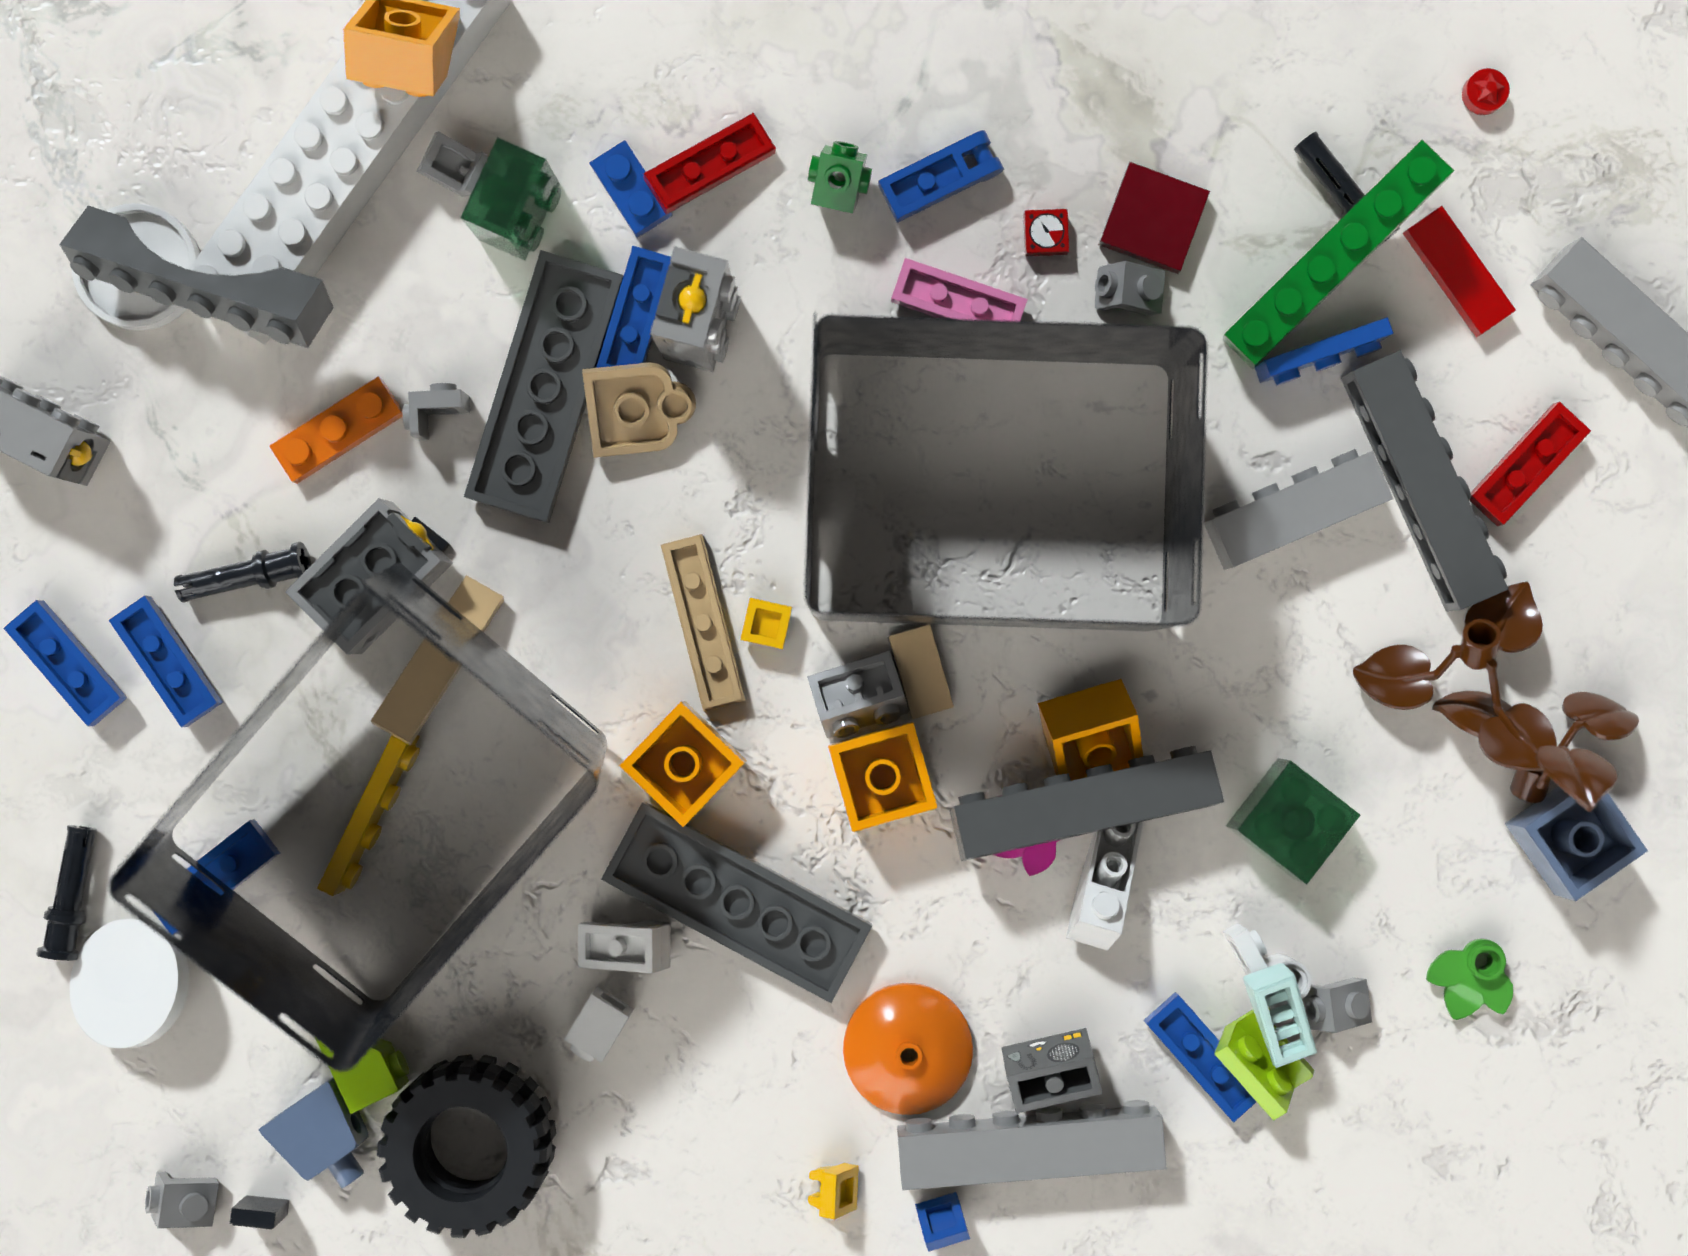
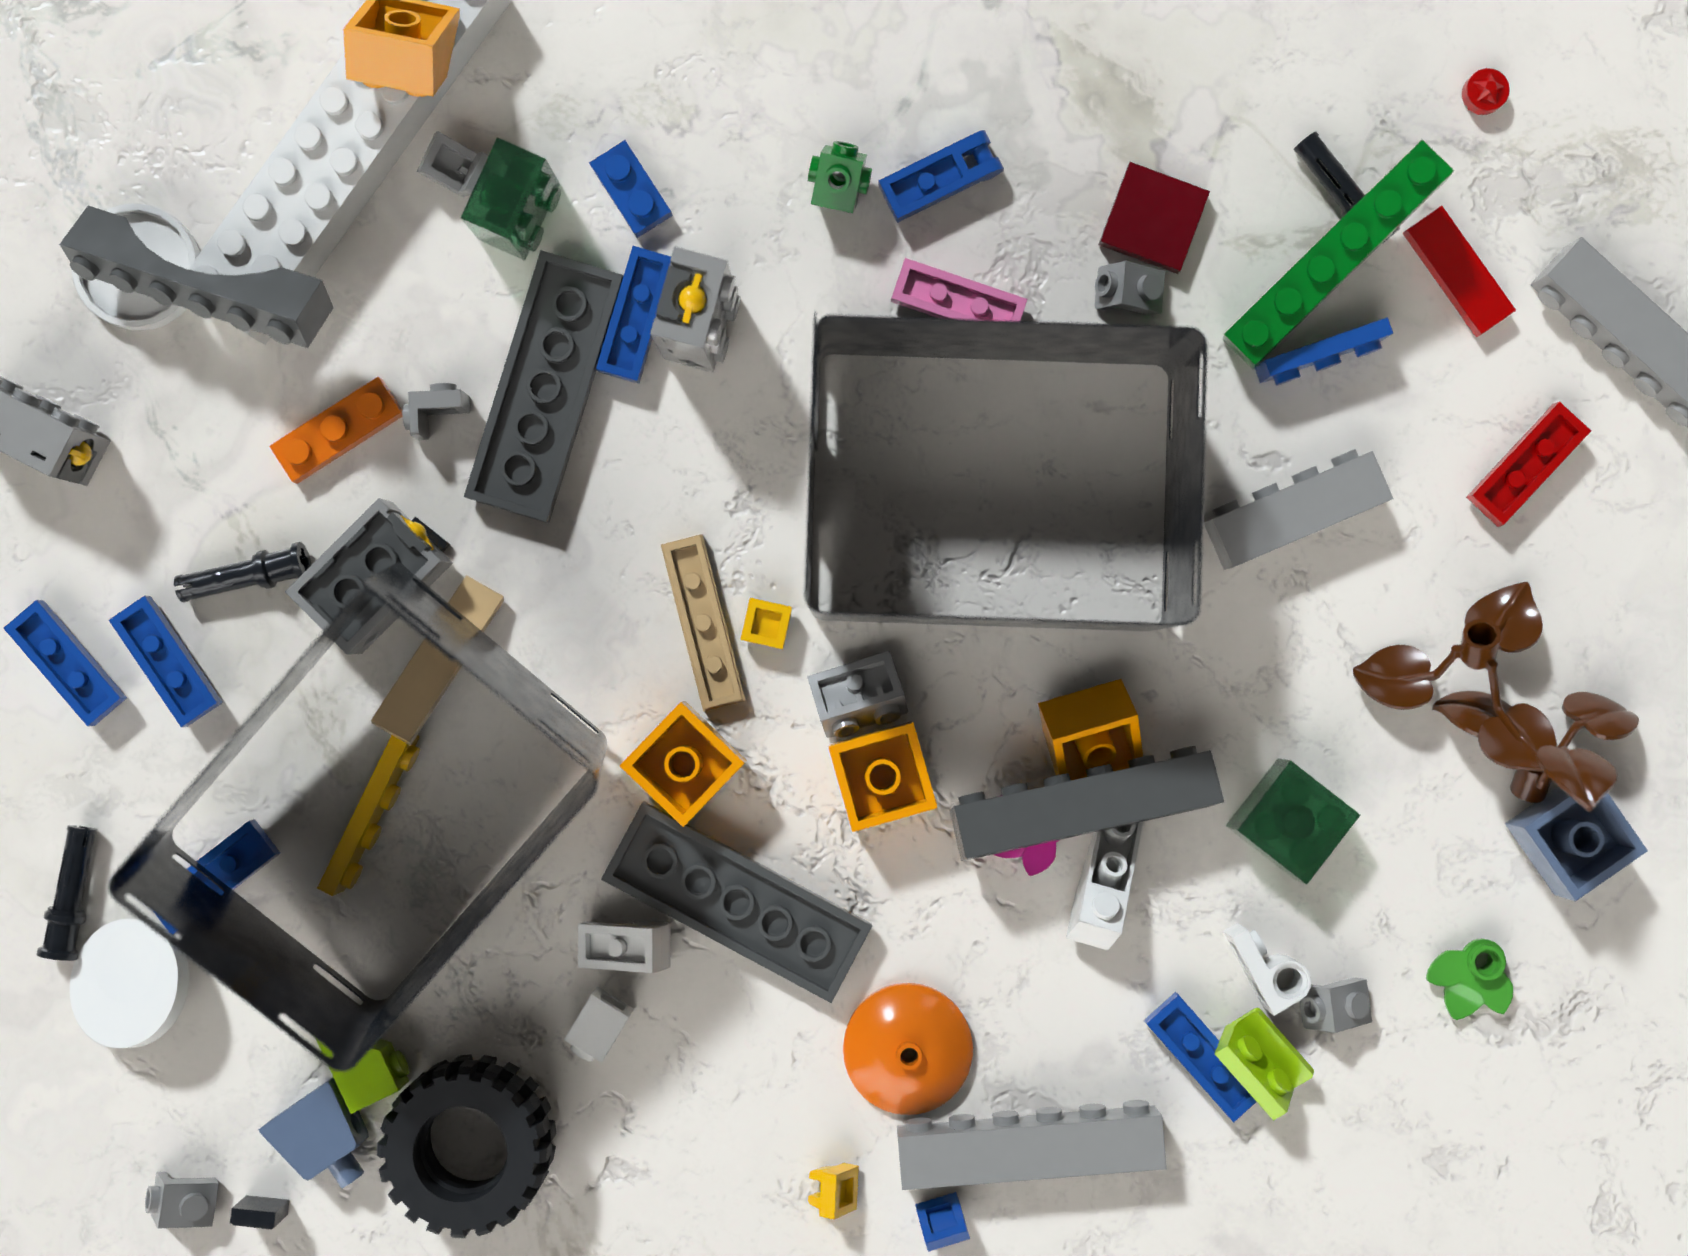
(634, 408): tan plate -> none
(709, 163): red tile -> none
(921, 671): tan tile -> none
(1046, 232): tile -> none
(1051, 1070): dark grey brick -> none
(1272, 987): light aqua slope -> none
(1425, 482): dark grey brick -> none

